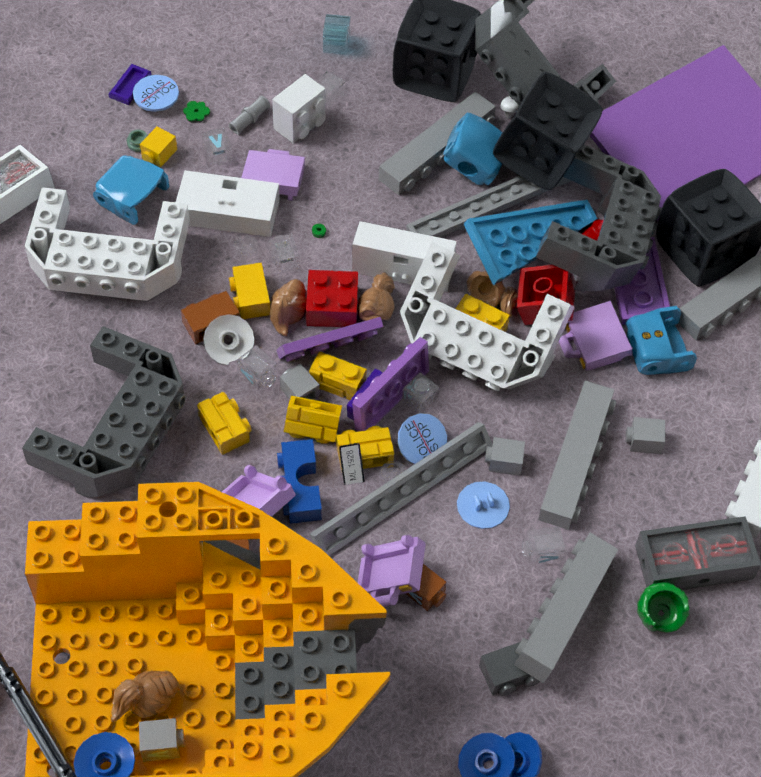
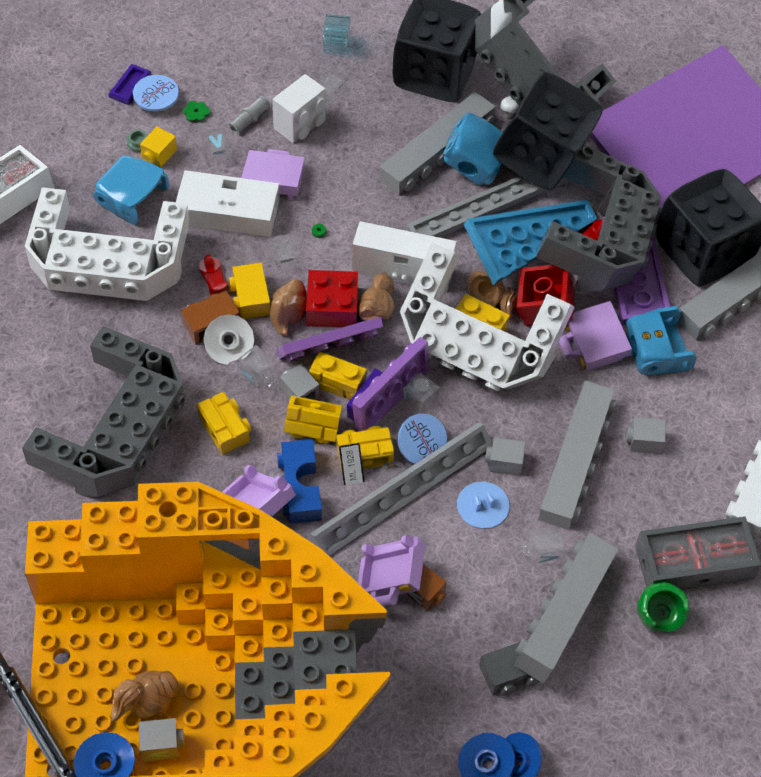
(212, 273): none -> red piece

